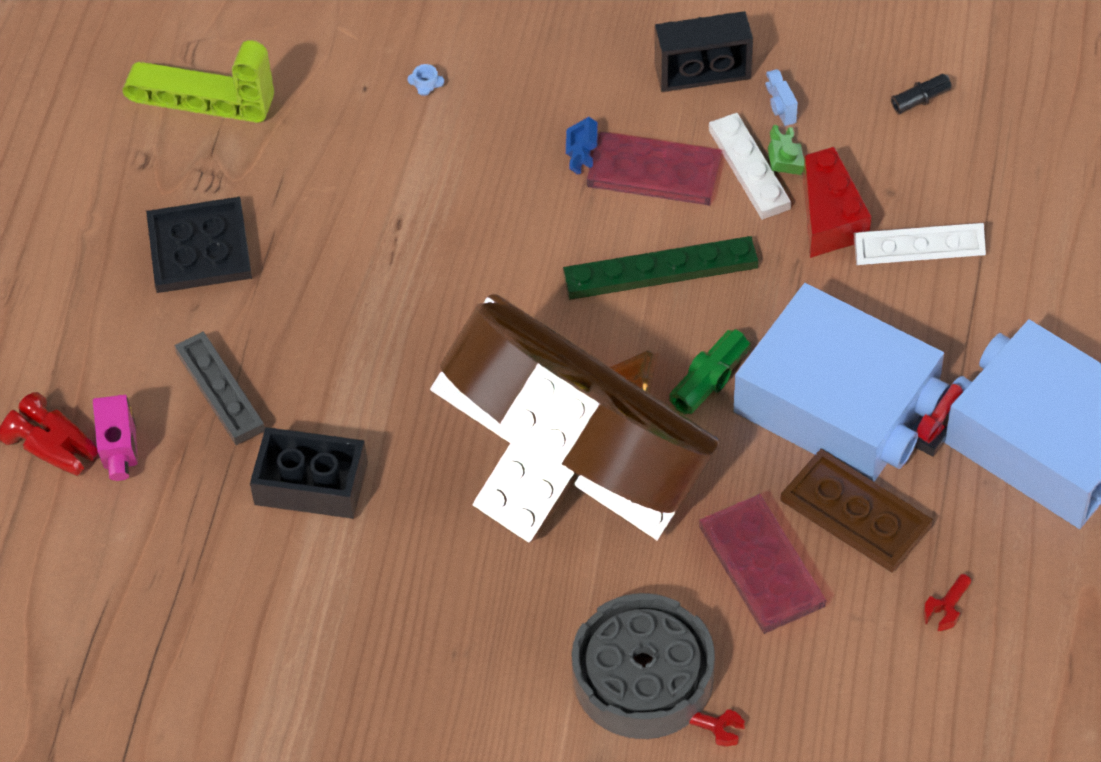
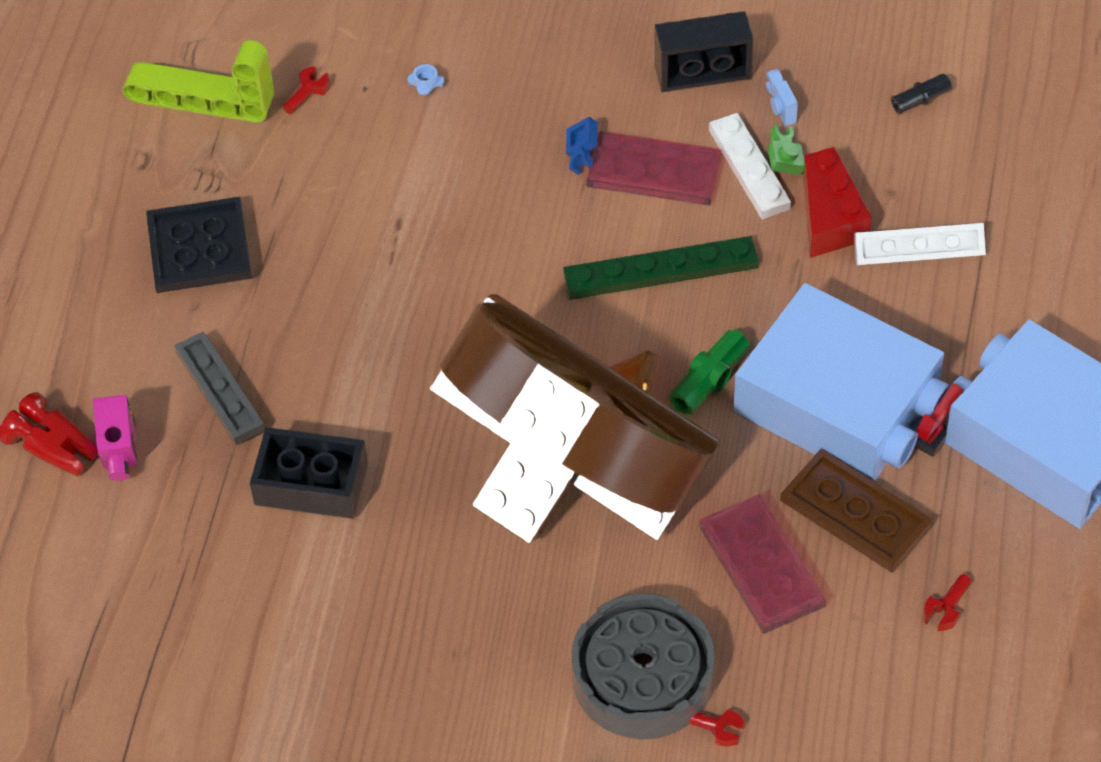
(308, 86): none -> red bar

